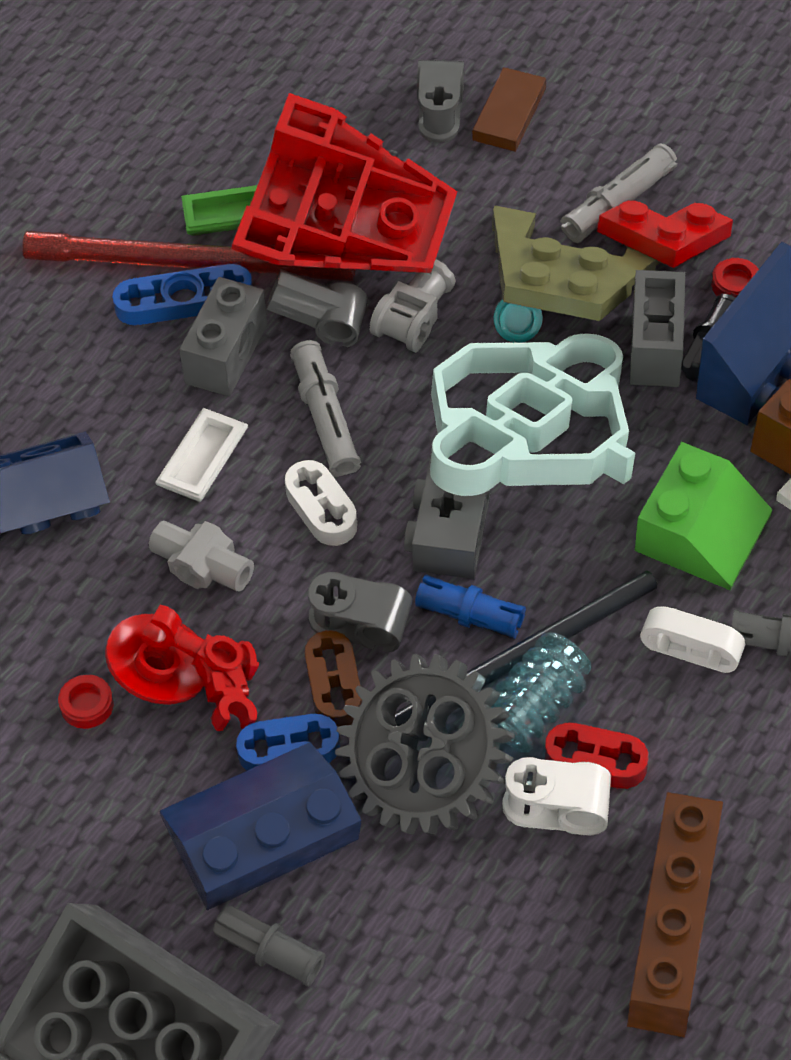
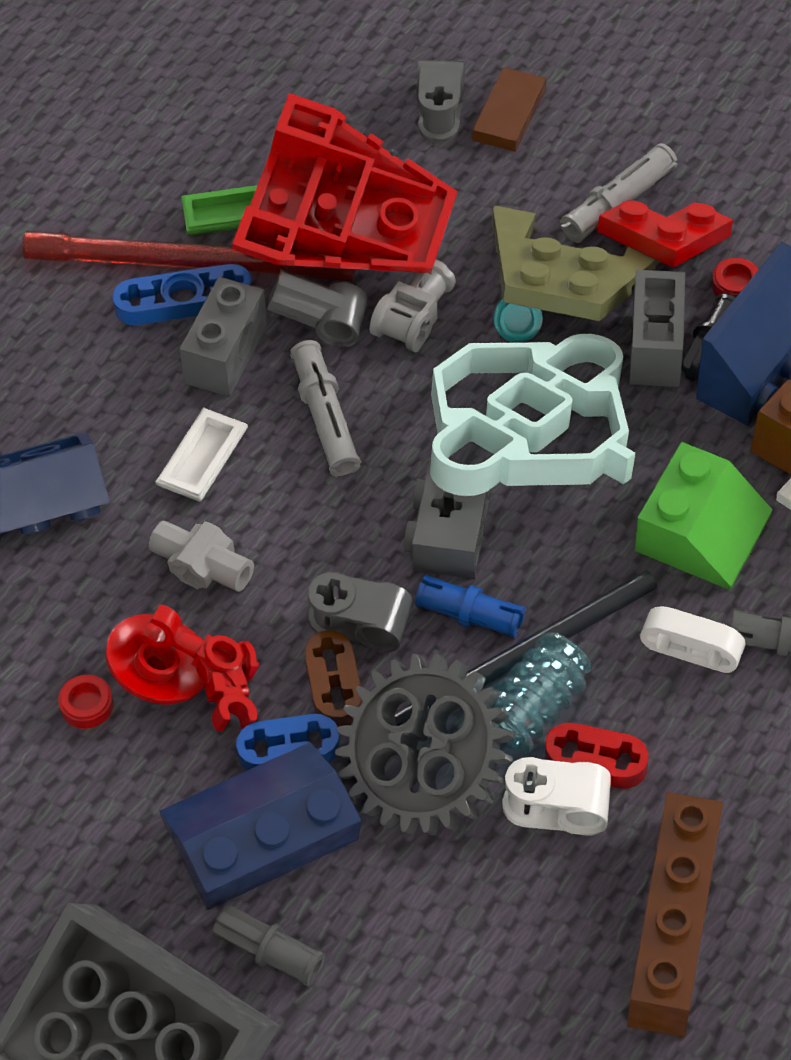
(329, 497): white beam -> none

